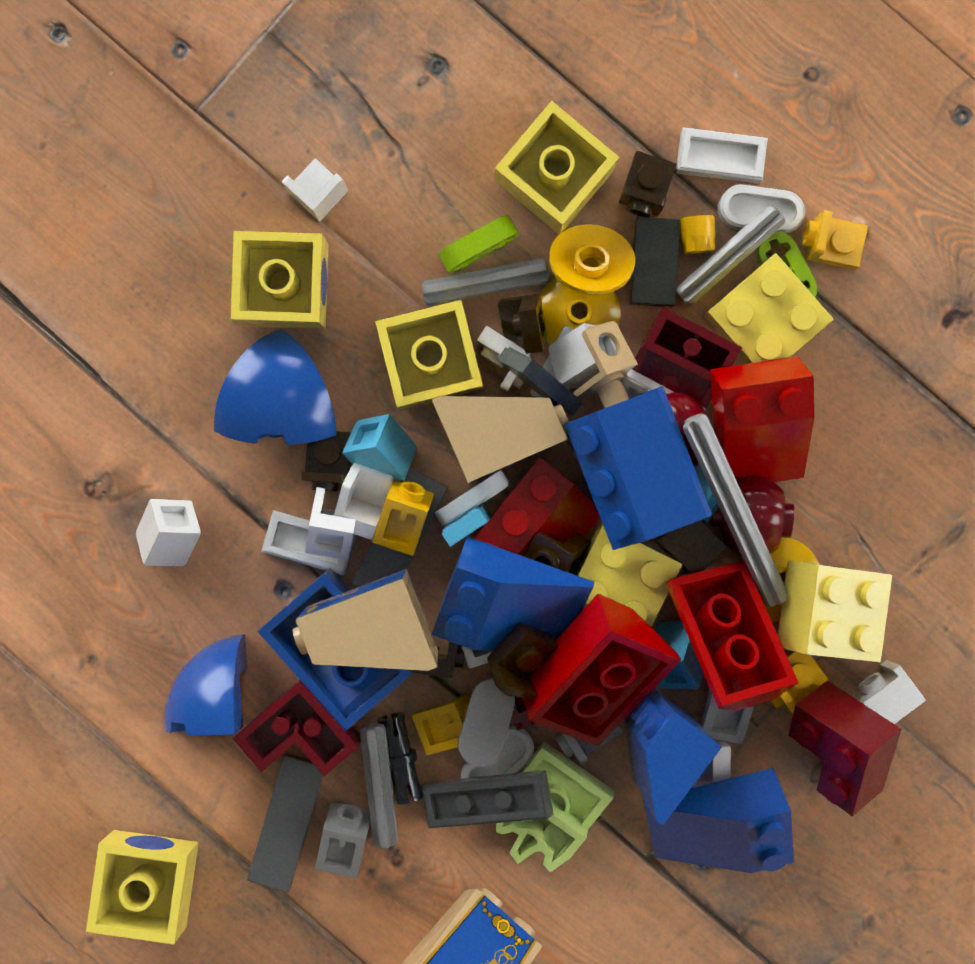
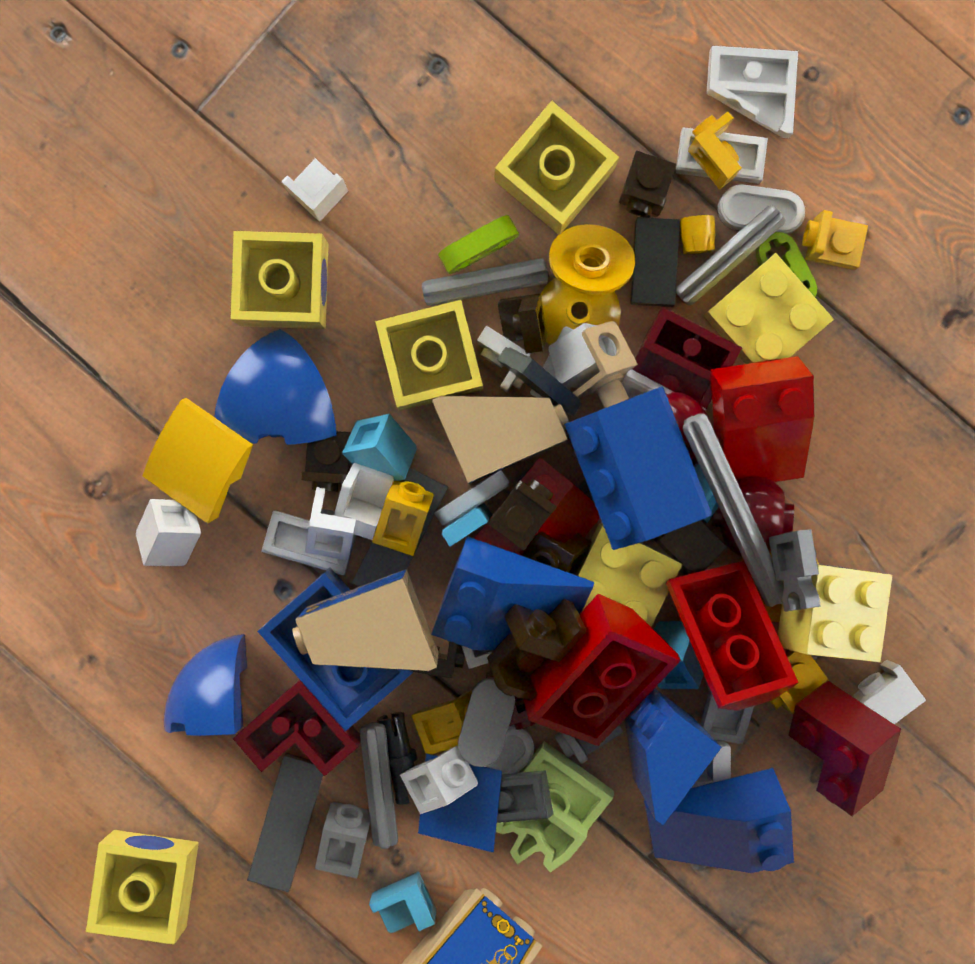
(197, 460): none -> yellow slope
(404, 904): none -> medium azure panel
(439, 780): none -> white bracket
(470, 818): none -> blue sticker
(523, 512): none -> dark brown bracket
(546, 634): none -> dark brown bracket
(715, 157): none -> yellow bracket
(756, 84): none -> white wing
(795, 564): none -> dark grey plate

